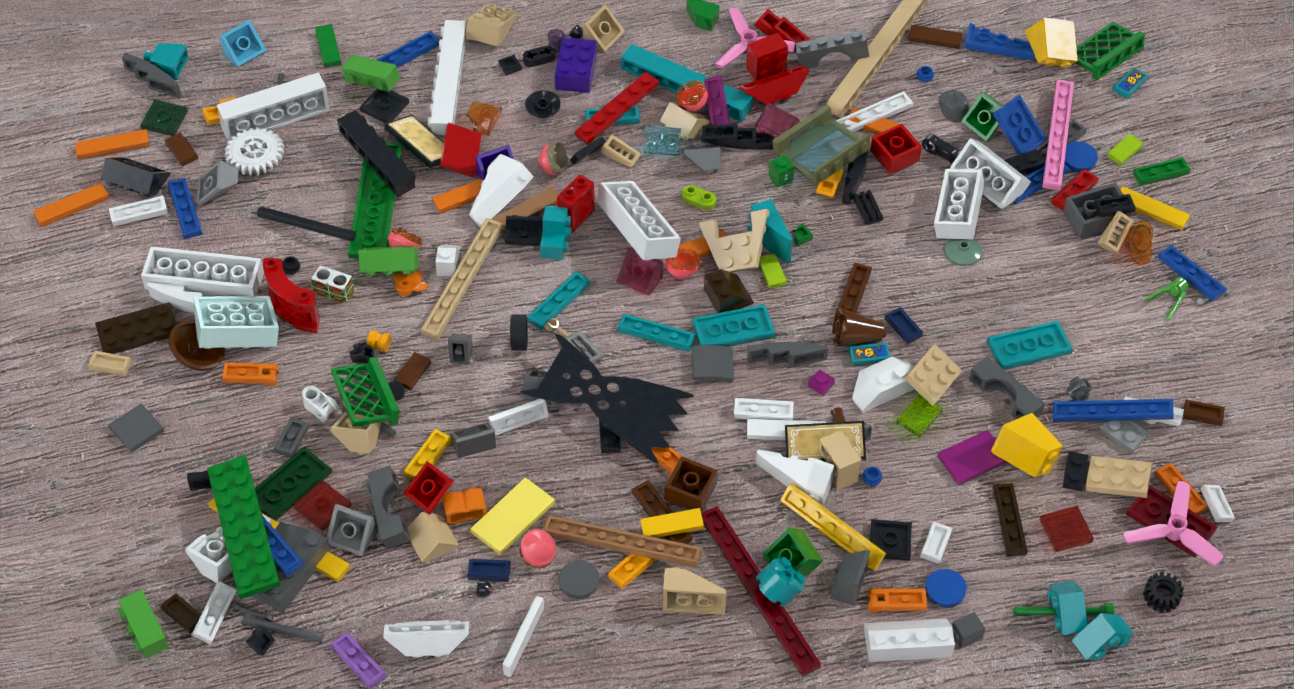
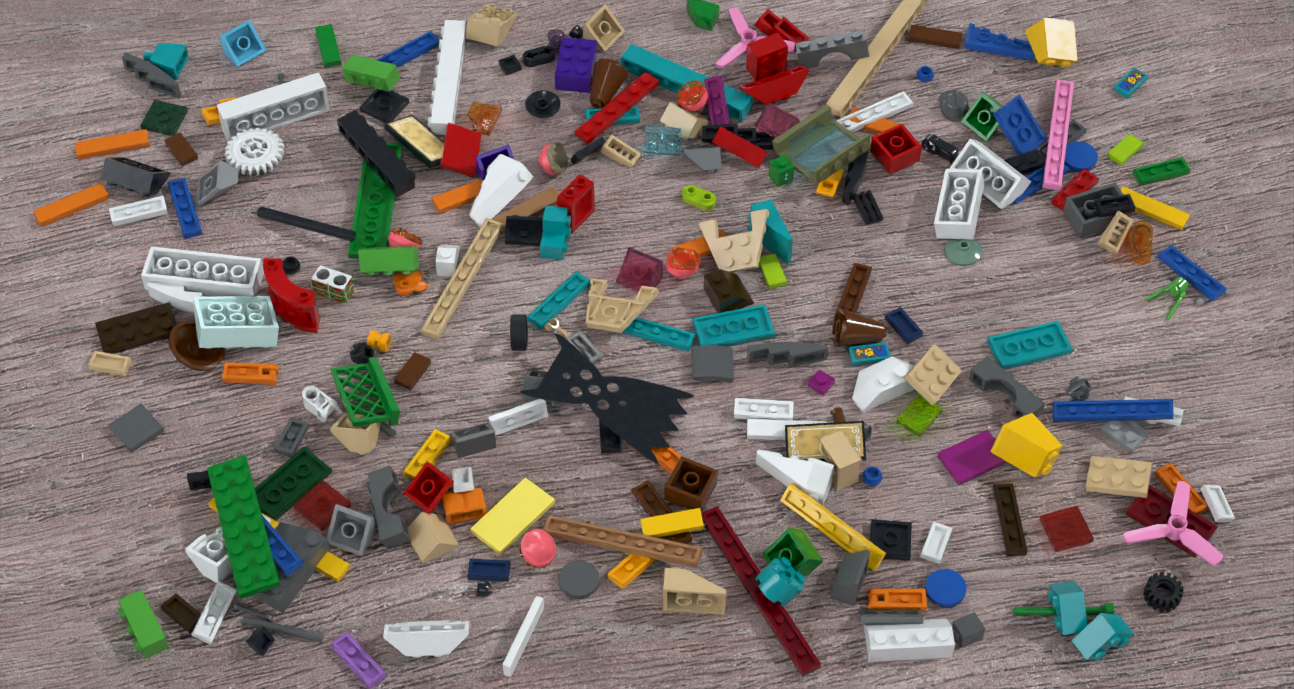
(397, 390): black tile -> none
(460, 348): dark grey slope -> none
(462, 479): none -> white tile
(606, 81): none -> reddish brown cone
(615, 313): none -> tan wing
(638, 220): white brick -> none
(739, 147): none -> red tile
(802, 235): green tile -> none
(891, 616): none -> dark grey tile
(1075, 471): black plate -> none
(1115, 56): green fence -> none
(1203, 412): reddish brown tile -> none

